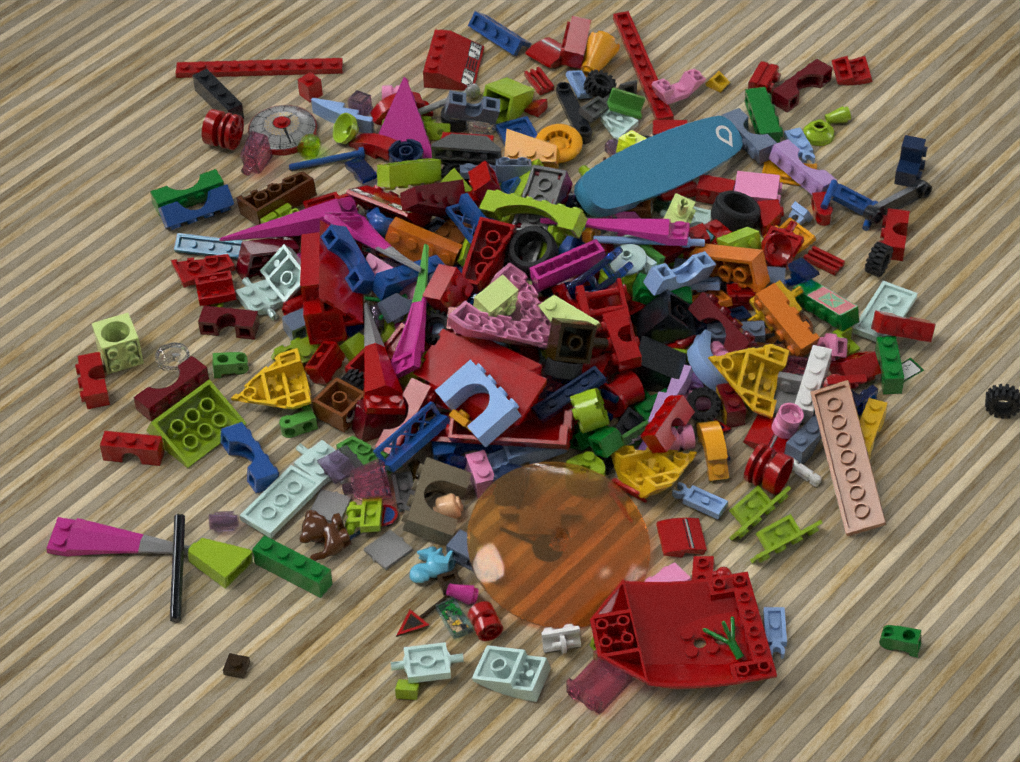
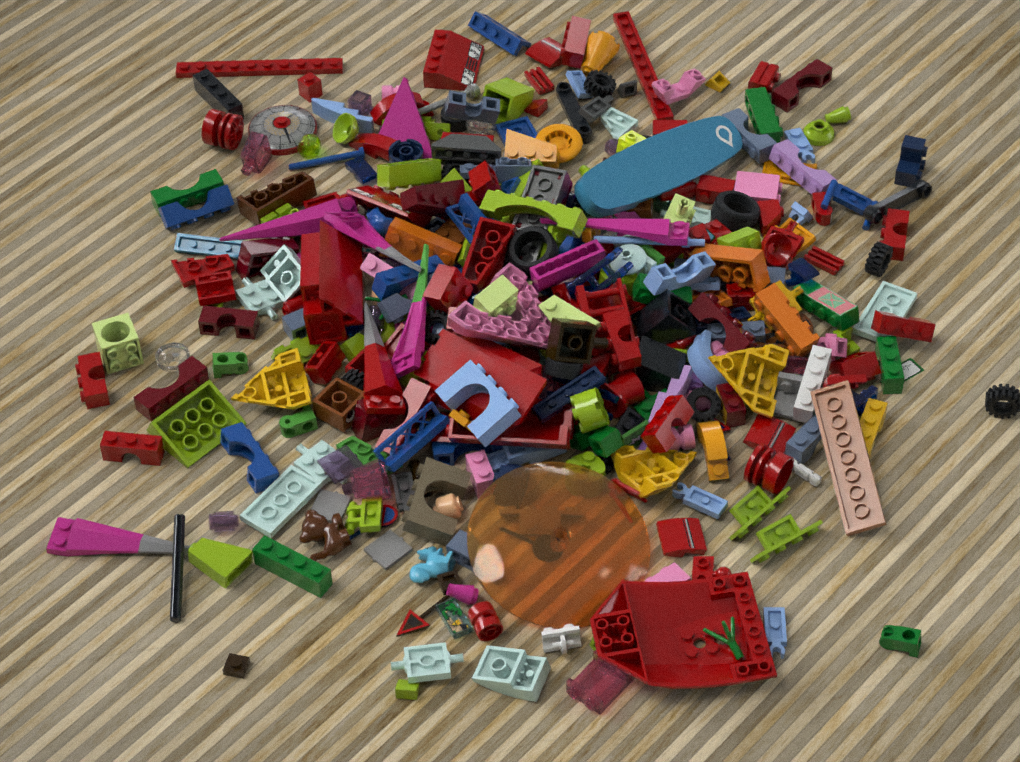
(340, 242): blue arch -> none
(456, 461): clear blue piece -> none
(625, 103): bright green panel -> none
(787, 420): bright pink wheel -> none
(851, 71): red slope -> none

